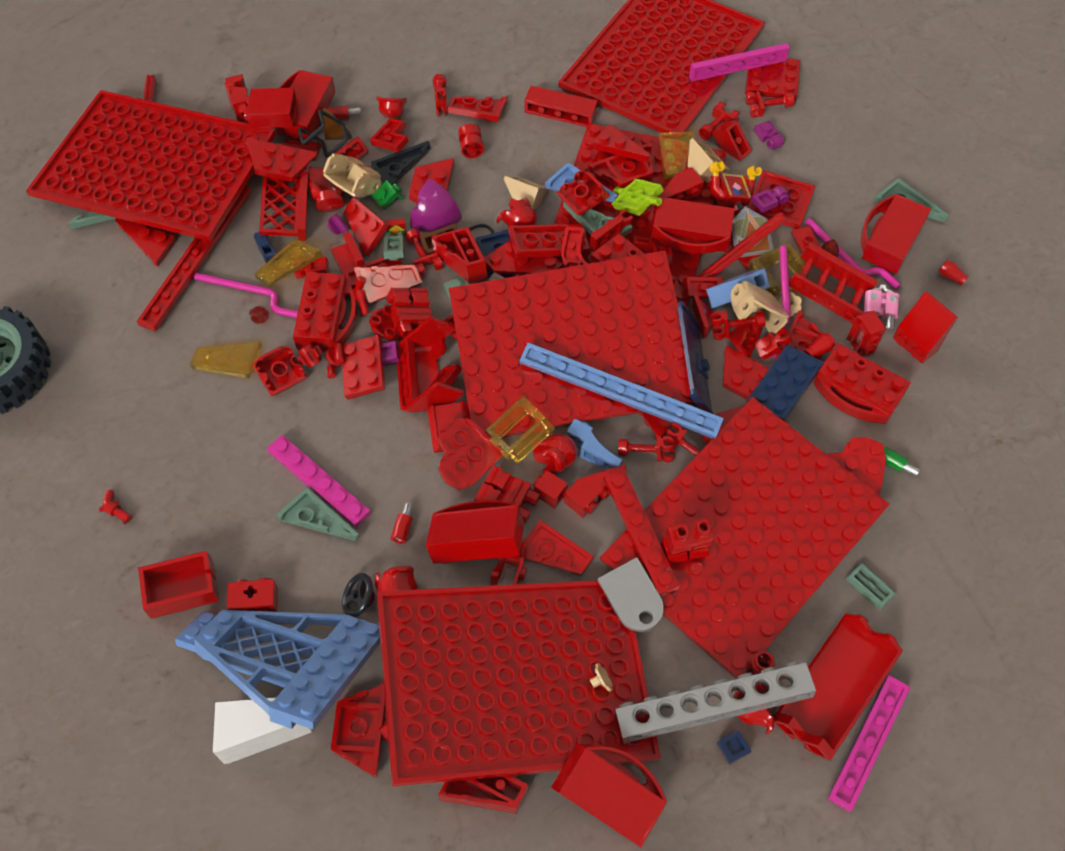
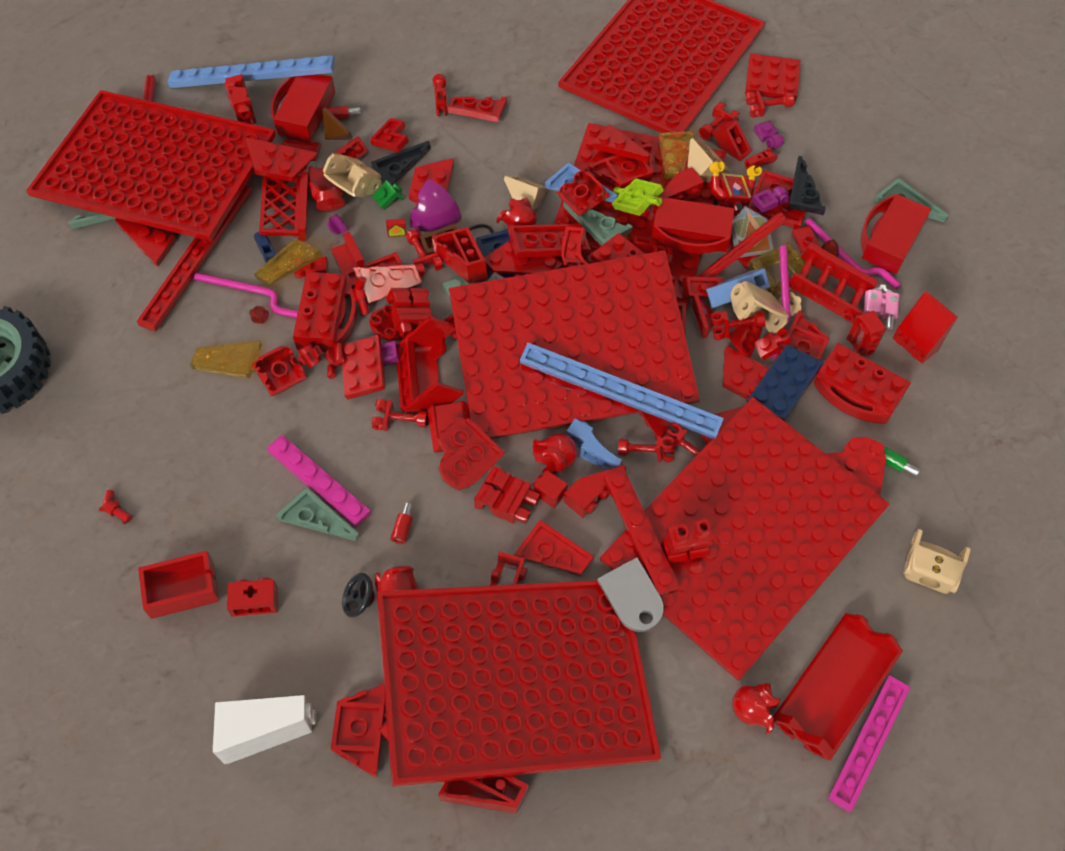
(252, 71): none -> medium blue plate
(271, 108): red brick -> none
(312, 135): black piece -> none
(319, 679): medium blue wing -> none
(365, 225): red wing -> none
(387, 406): none -> red bar
(391, 107): red helmet -> none
(393, 246): sand green hinge -> none
(447, 375): red tile -> none
(471, 140): red wheel -> none
(475, 531): red piece -> none
(529, 439): clear yellow window -> none
(560, 106): red brick -> none
(601, 678): tan plant -> none
(609, 230): red plate -> none
(612, 791): red piece -> none
(695, 362): dark blue door -> none
(734, 747): dark blue plate -> none
(738, 62): dark pink plate -> none
(761, 661): red cone -> none
(763, 158): none -> red bar
(796, 673): light grey brick -> none
(804, 192): none -> black wing
(821, 345): red cone -> none
(869, 590): sand green tile -> none
(934, 565): none -> tan piece
(952, 271): red cone -> none

